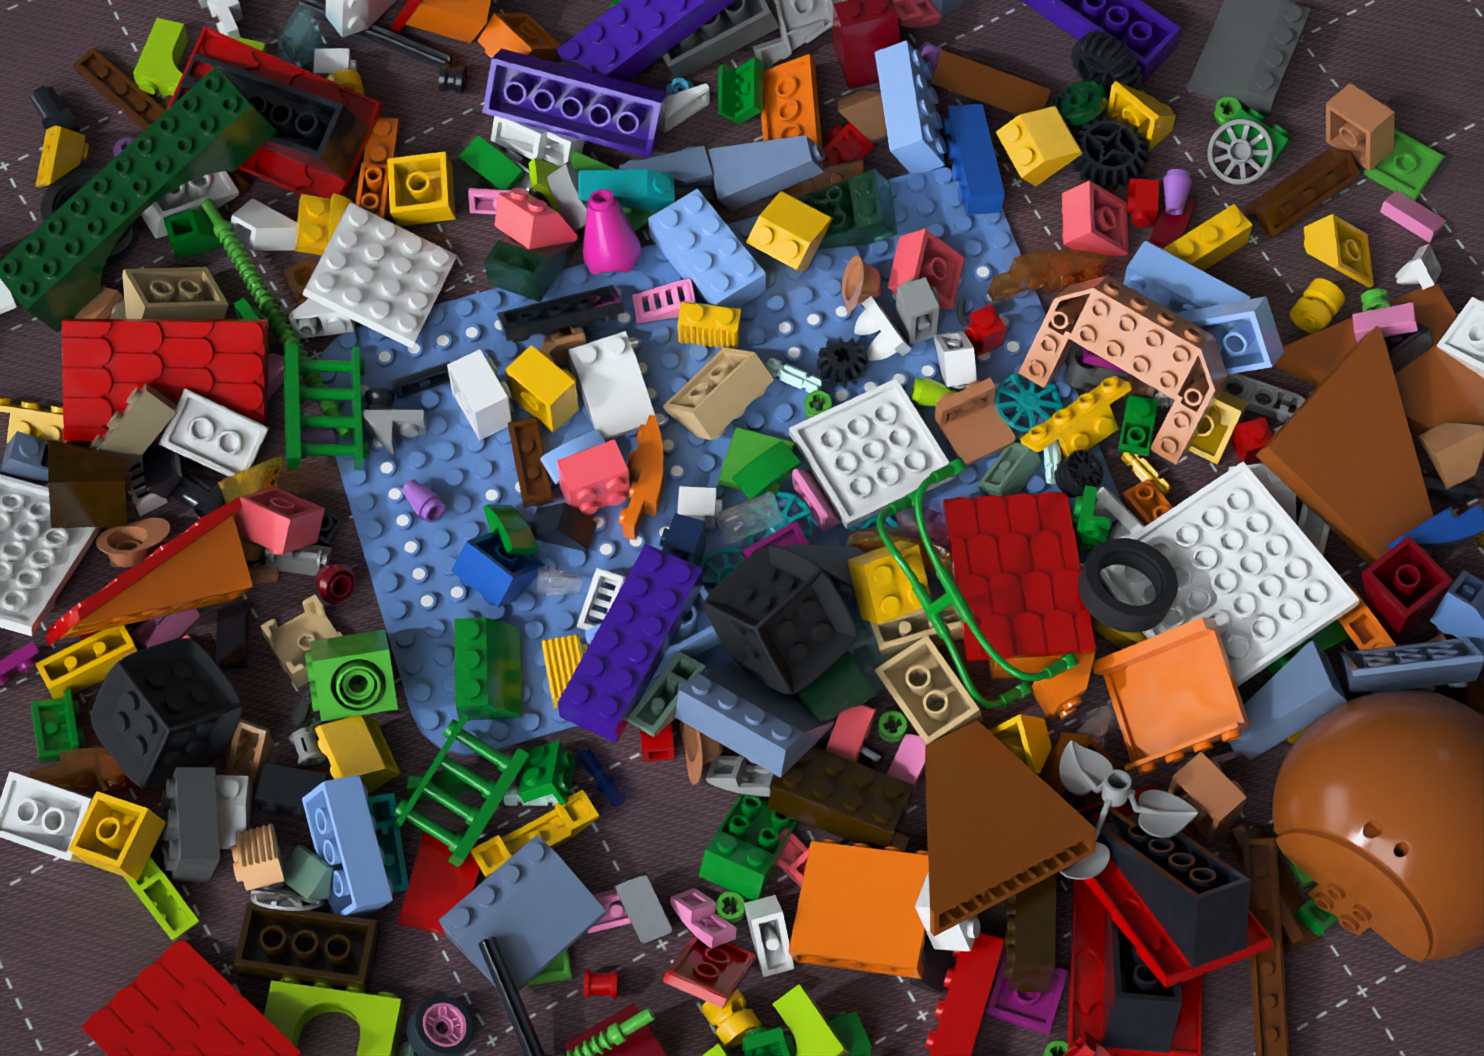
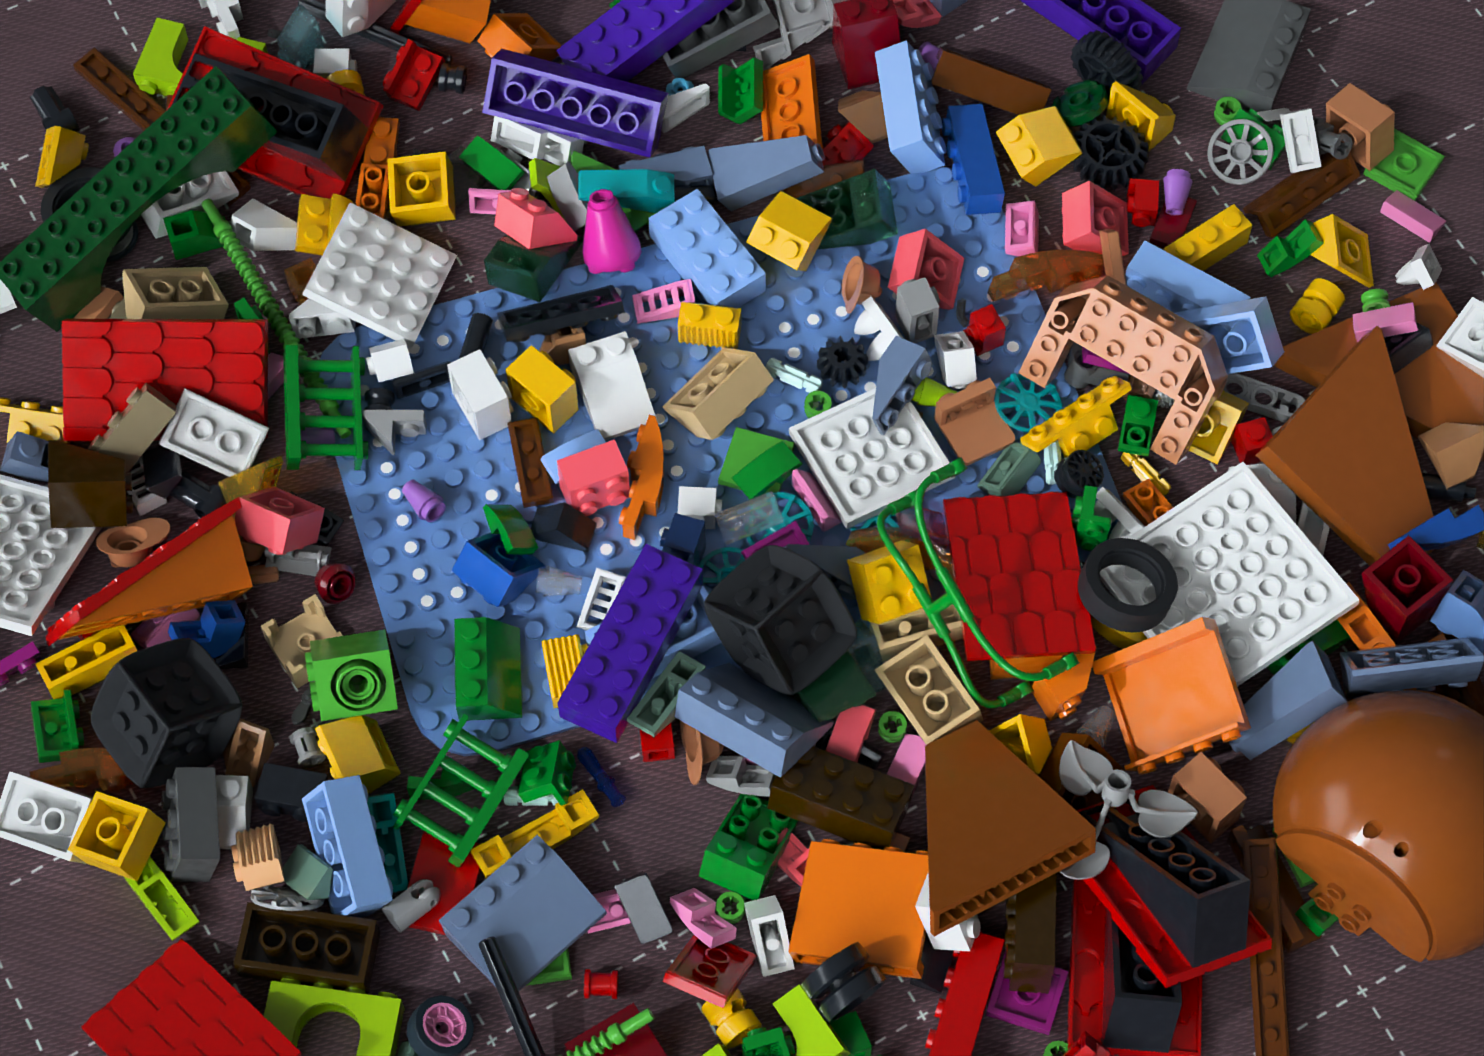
(216, 630): none -> blue brick
(389, 360): none -> white brick
(412, 75): none -> red bracket
(412, 904): none -> light grey piece
(476, 334): none -> black cylinder
(846, 986): none -> black wheel
(898, 376): none -> sand blue slope
(1021, 228): none -> bright pink slope
(1112, 255): none -> nougat tile
(1271, 115): none -> white sticker
(1285, 253): none -> green slope
(1300, 140): none -> white tile
(1330, 141): none -> dark grey connector

